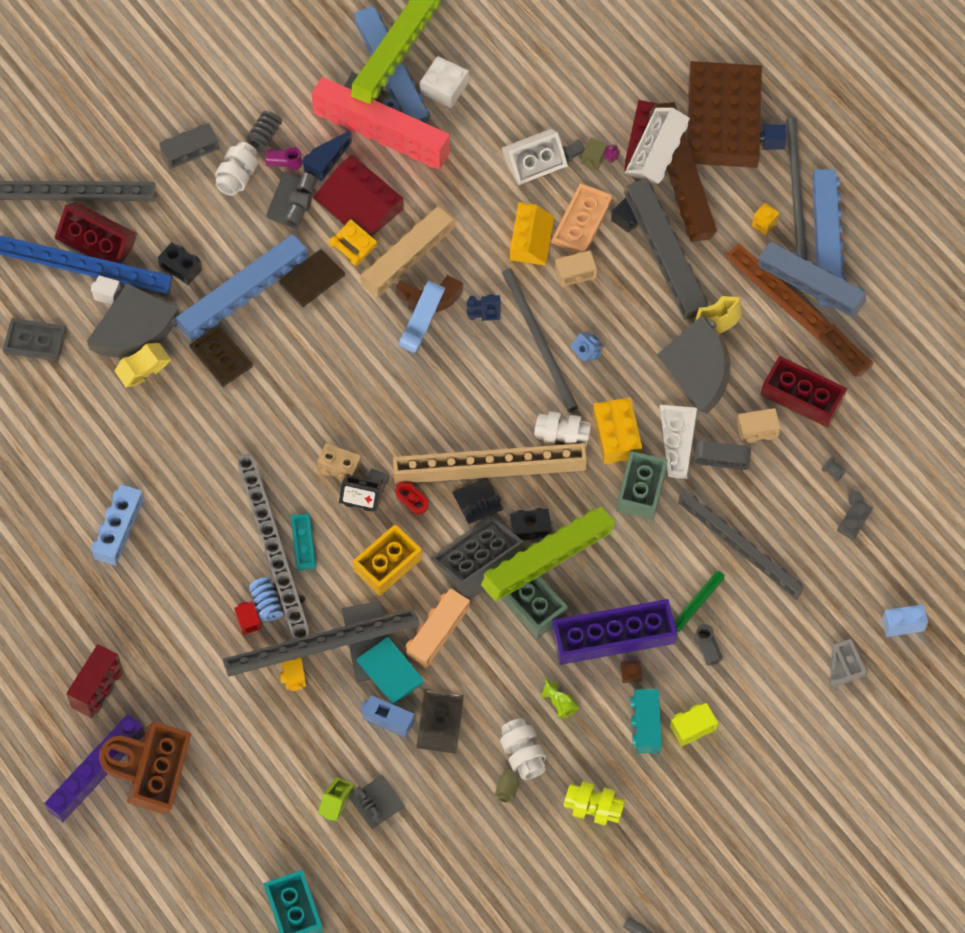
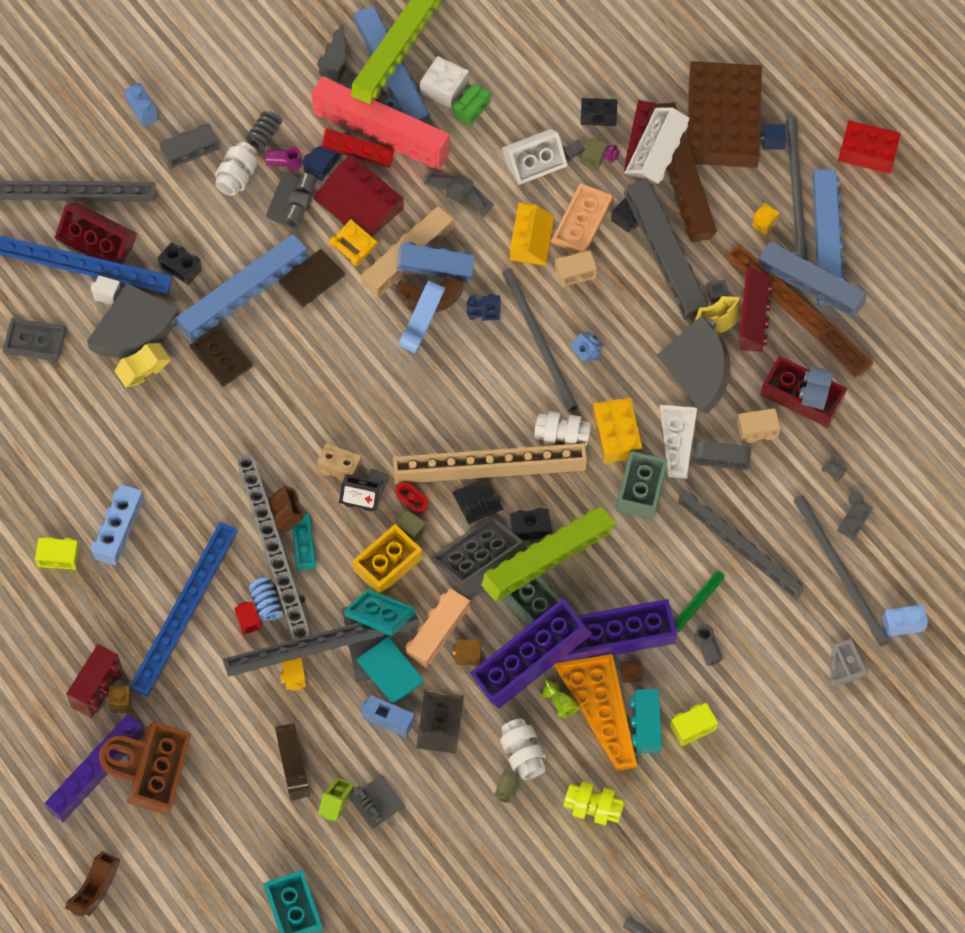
(57, 553): none -> neon yellow brick
(95, 886): none -> reddish brown arch
(119, 699): none -> pearl gold brick
(141, 104): none -> medium blue brick
(183, 609): none -> blue plate
(286, 508): none -> reddish brown brick
(292, 762): none -> dark brown beam
(334, 60): none -> dark grey slope
(358, 147): none -> red plate
(379, 612): none -> teal tile
(411, 525): none -> olive brick
(434, 261): none -> medium blue brick
(459, 190): none -> dark grey plate
(467, 652): none -> pearl gold brick
(471, 104): none -> bright green brick
(531, 653): none -> dark purple brick
(597, 692): none -> light orange wing
(598, 112): none -> black brick
(717, 289): none -> dark grey plate
(754, 310): none -> dark red slope
(817, 387): none -> sand blue brick
(869, 146): none -> red brick
(877, 630): none -> dark grey piece

